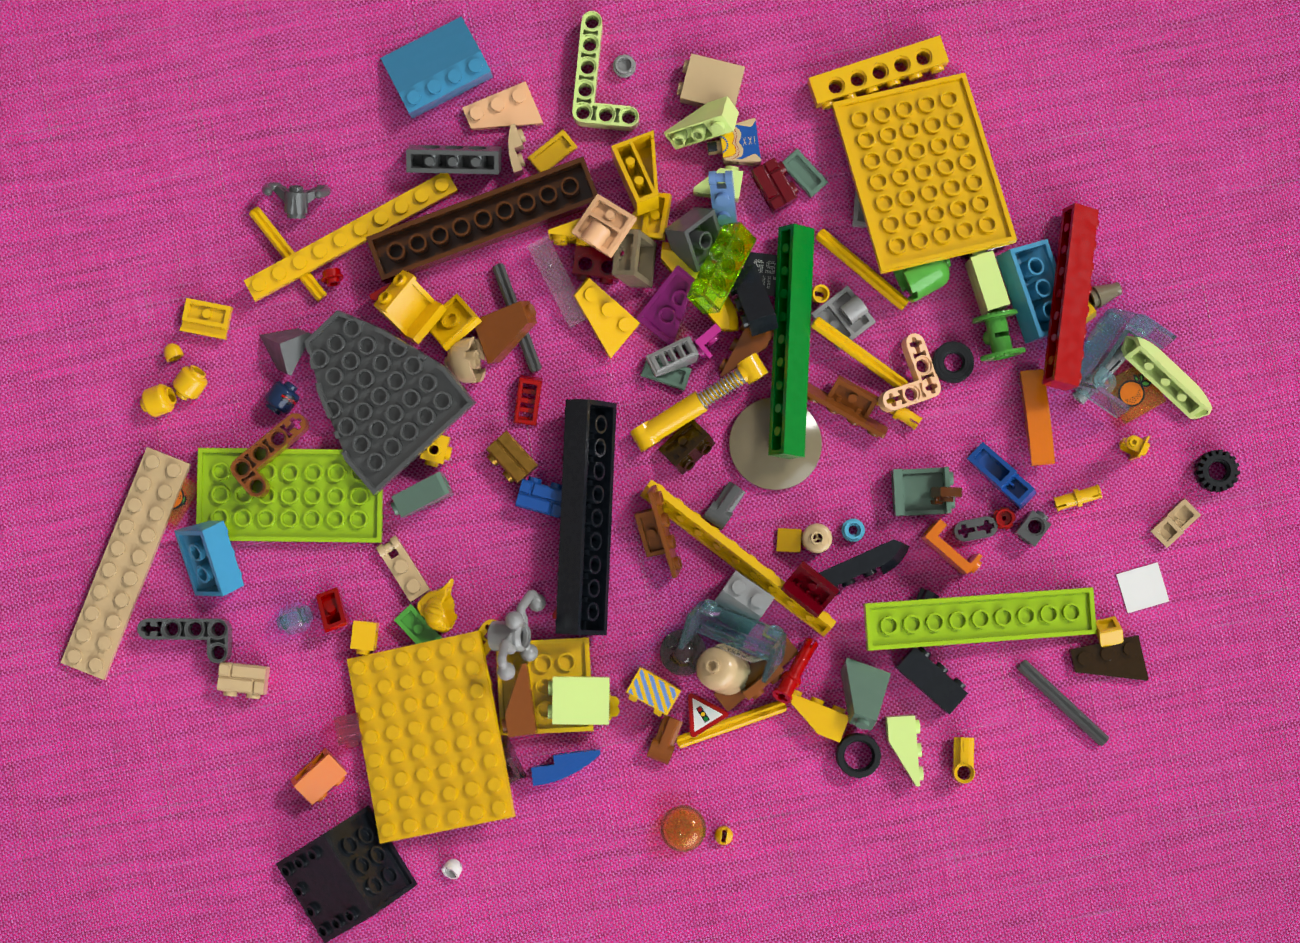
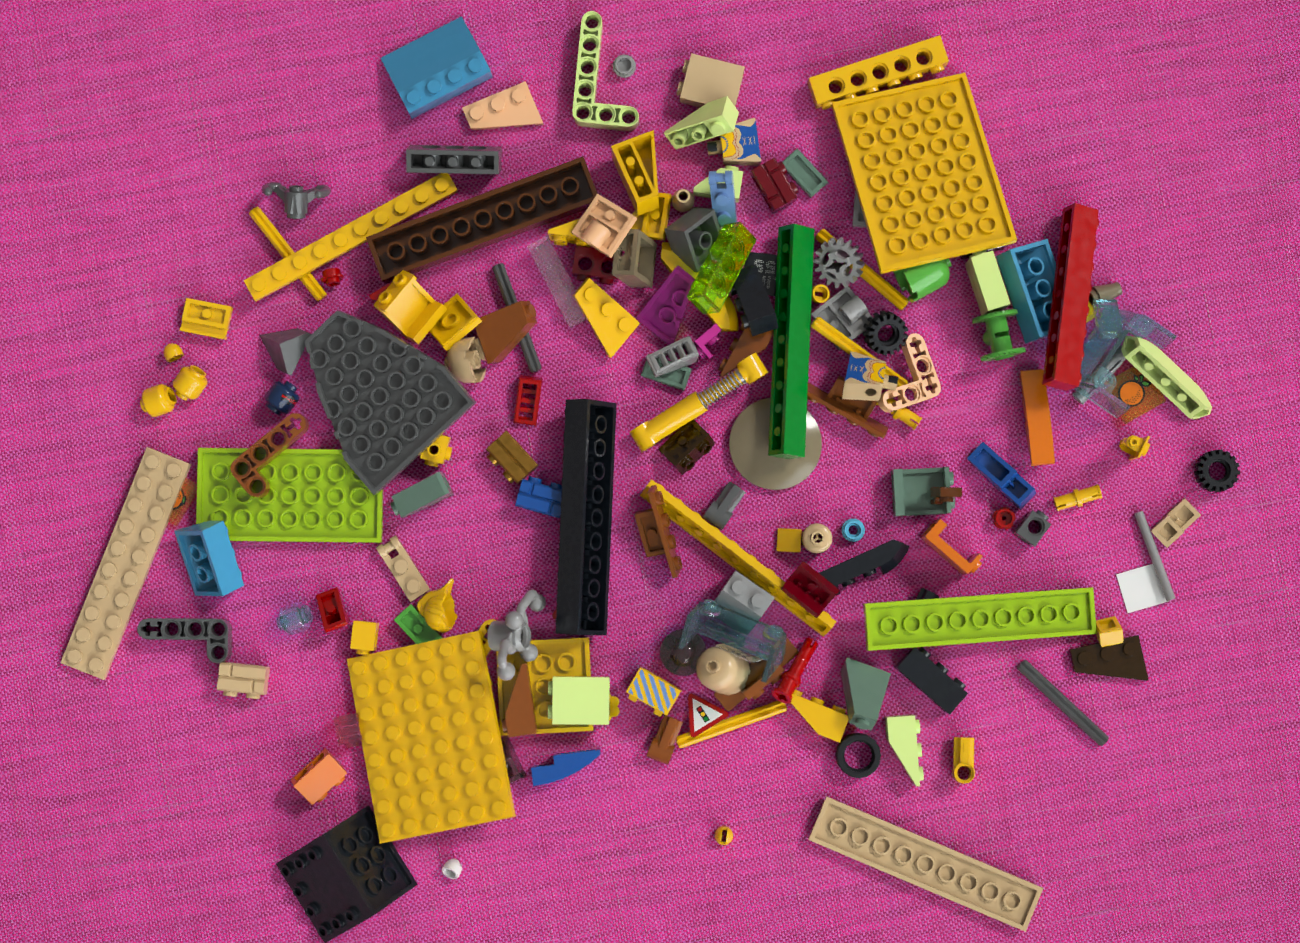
(515, 145): tan slope -> none
(552, 152): yellow tile -> none
(681, 205): none -> tan cone
(683, 828): cylinder -> none
(842, 253): none -> light grey gear
(866, 378): none -> torso
(894, 341): none -> black tyre
(925, 863): none -> tan plate
(965, 355): black tyre -> none
(976, 534): dark grey beam -> none
(1107, 319): none -> clear light blue plate
(1154, 555): none -> light grey bar

